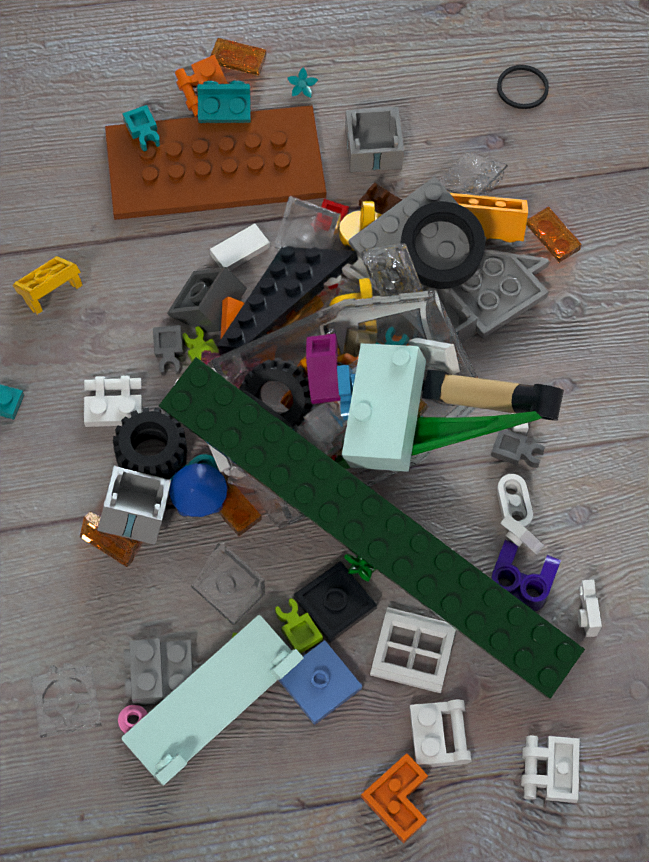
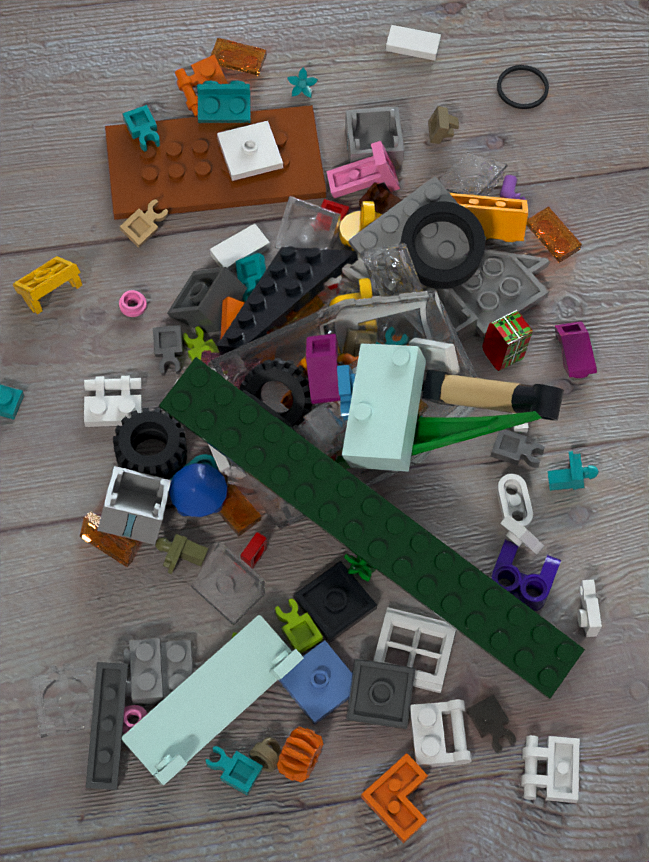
(107, 726): none -> dark grey plate
(130, 297): none -> bright pink plate
(142, 226): none -> tan plate
(180, 548): none -> olive piece
(239, 770): none -> teal plate
(250, 150): none -> white plate
(250, 272): none -> teal plate
(254, 550): none -> red tile
(265, 755): none -> dark tan tile
(300, 754): none -> orange gear
(364, 173): none -> bright pink bracket
(380, 693): none -> dark grey plate
(413, 42): none -> white tile
(441, 125): none -> dark tan tile
(489, 719): none -> clear smoke plate
(500, 339): none -> piece
(508, 188): none -> medium lavender arm
(573, 476): none -> teal piece
(576, 349): none -> magenta slope

